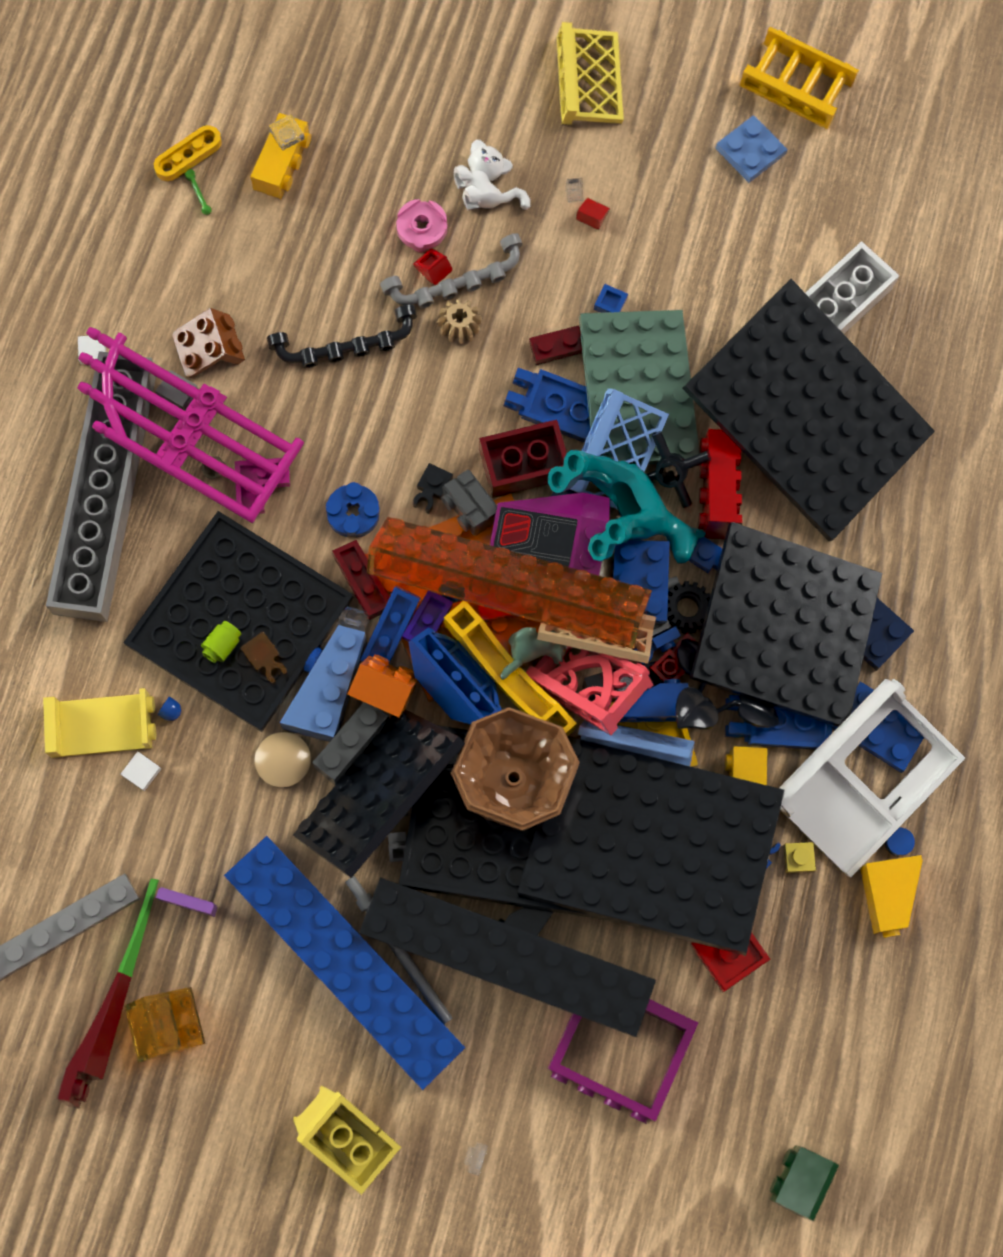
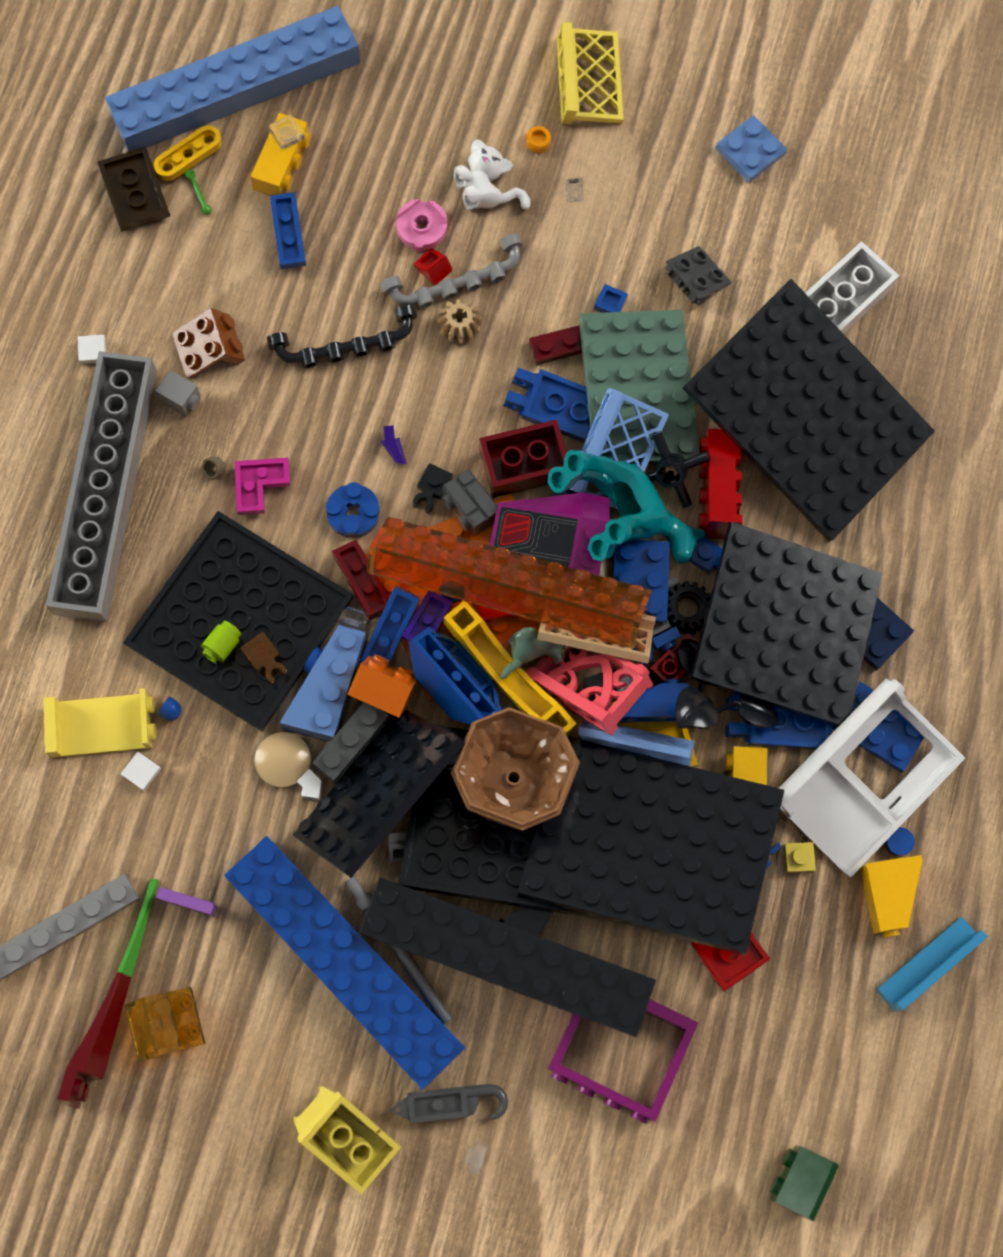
(133, 189): none -> dark brown plate
(188, 430): dark pink piece -> none
(233, 79): none -> medium blue brick
(287, 230): none -> blue plate
(311, 786): none -> white piece
(393, 445): none -> dark purple bar
(449, 1103): none -> dark grey plate
(538, 139): none -> light orange tile
(592, 213): red slope -> none
(697, 273): none -> dark grey hinge
(789, 97): yellow fence -> none
(930, 964): none -> dark azure fence

